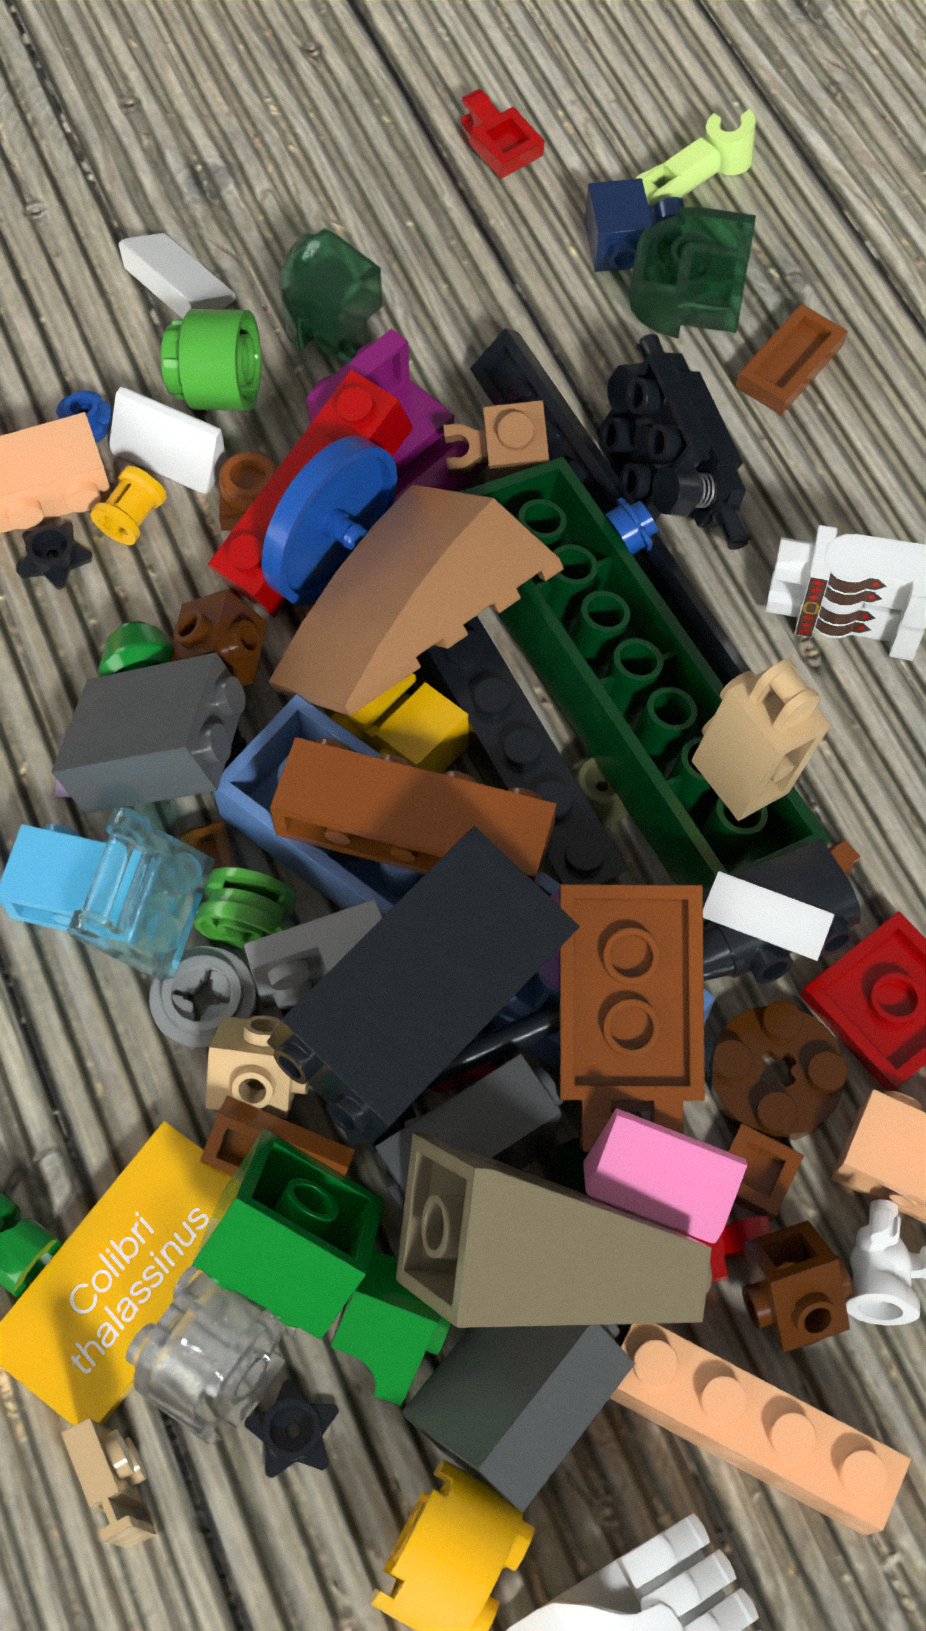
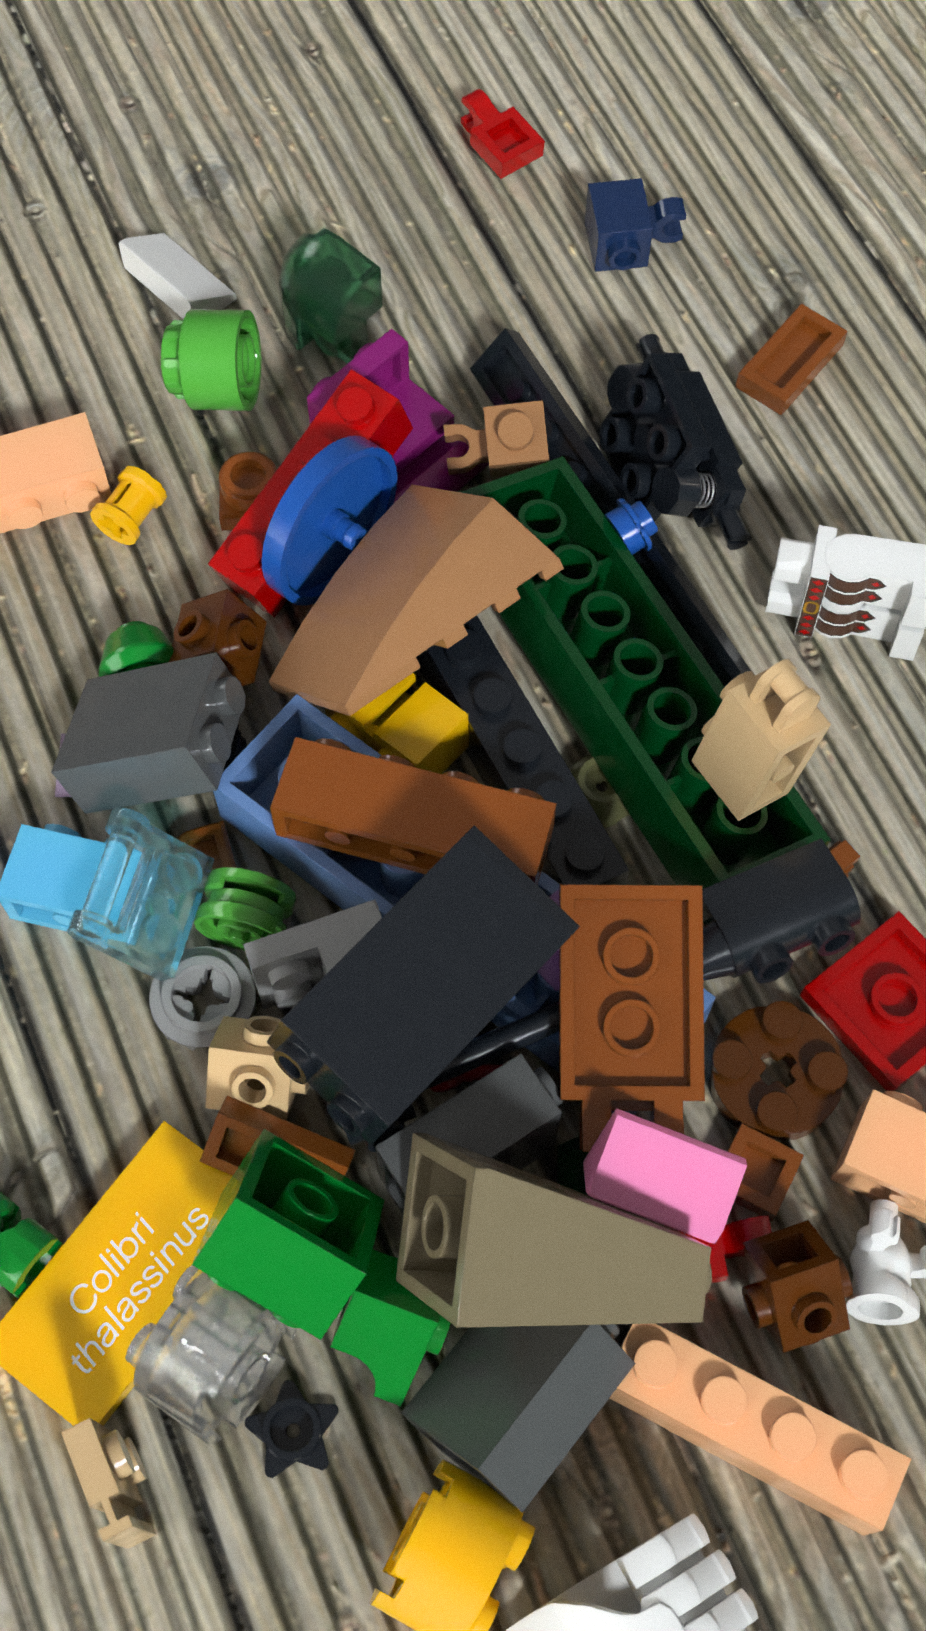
(47, 540): black plate -> none
(97, 411): blue plate -> none
(166, 441): white slope -> none
(692, 270): clear green brick -> none
(719, 152): yellowish green piece -> none
(767, 915): white sticker -> none

